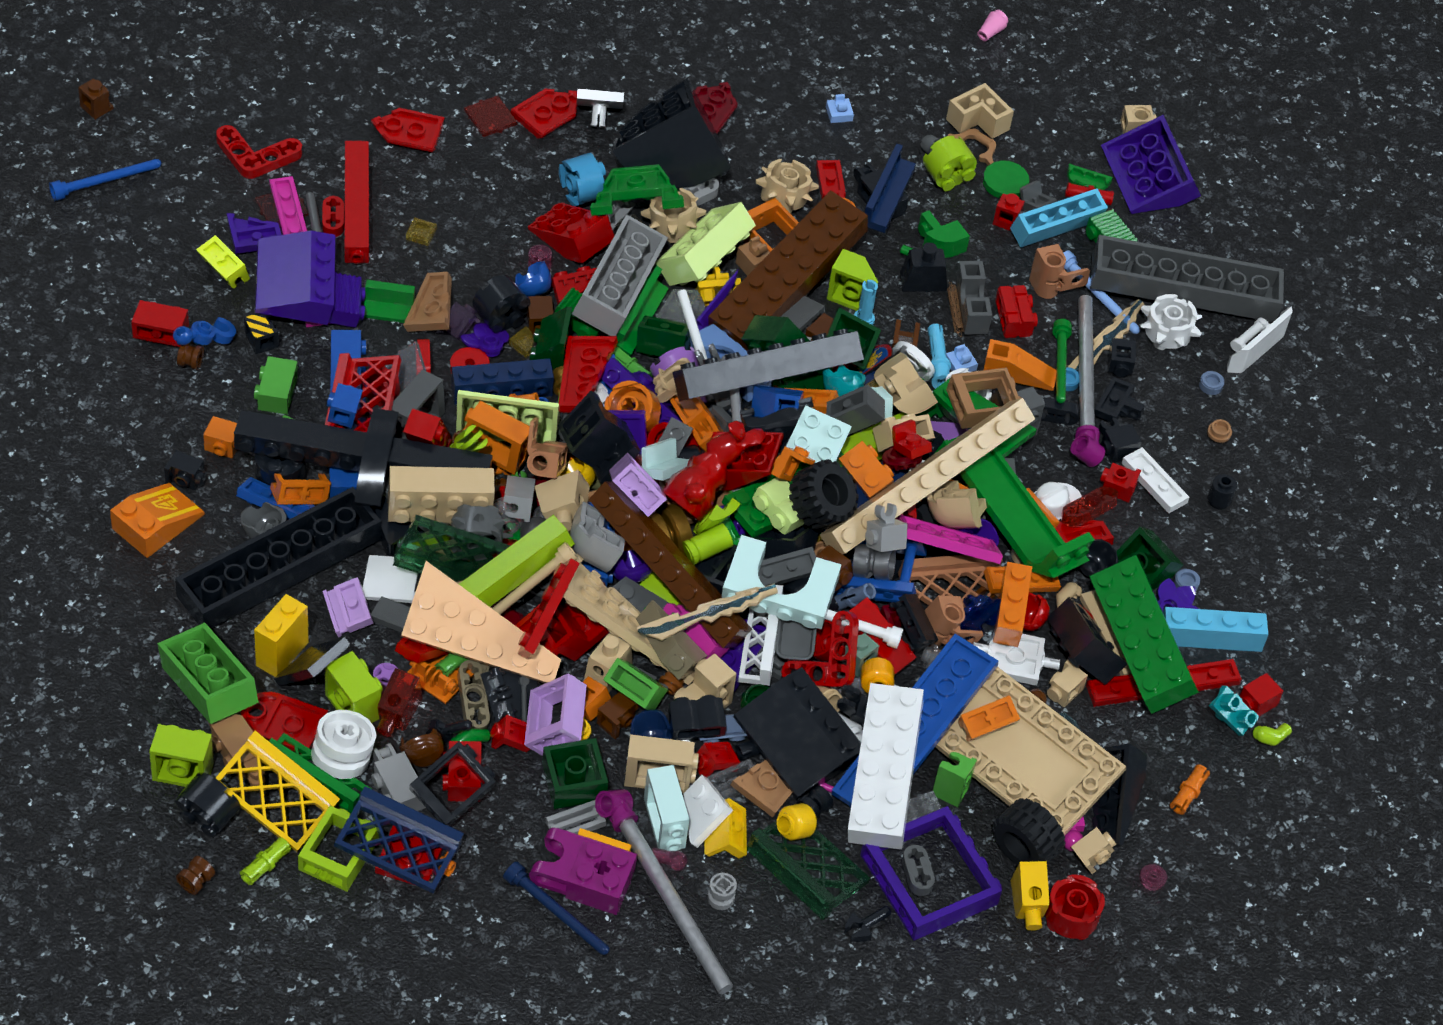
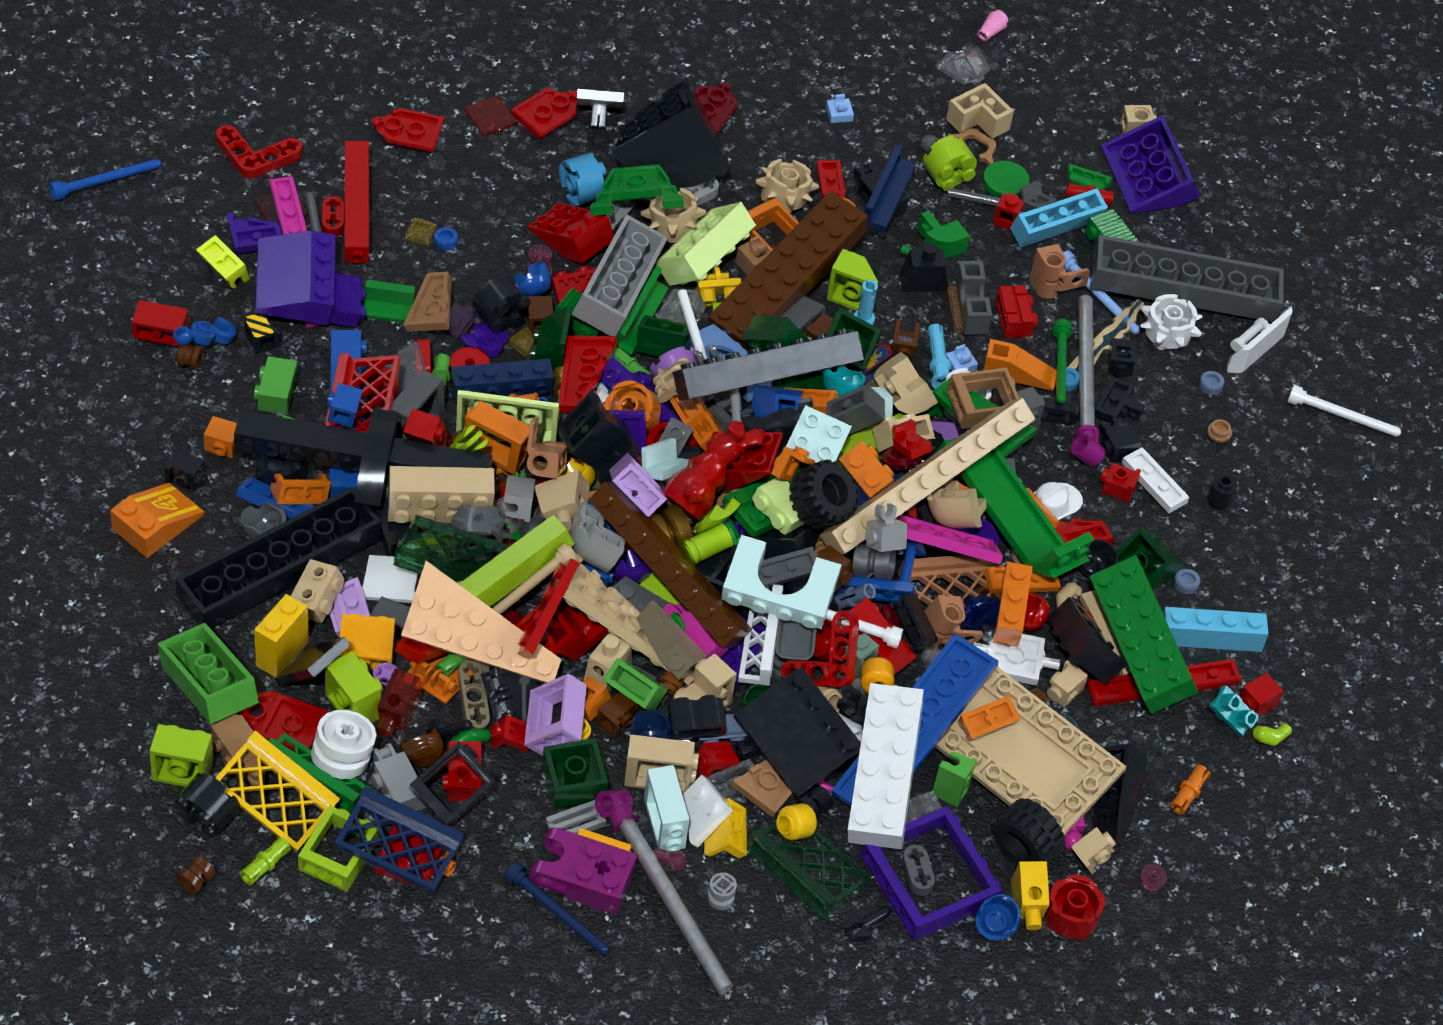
(94, 98): reddish brown brick -> none
(318, 589): none -> tan brick
(369, 638): none -> light orange slope
(441, 368): none -> bright green axle
(445, 239): none -> blue tile
(702, 320): dark purple bar -> none
(707, 611): tan sword -> none
(918, 359): white tile -> none
(965, 65): none -> clear slope
(973, 197): none -> dark grey bar
(998, 917): none -> blue hair
(1079, 513): clear red beam -> none
(1176, 597): dark purple plate -> none
(1299, 396): none -> white piece

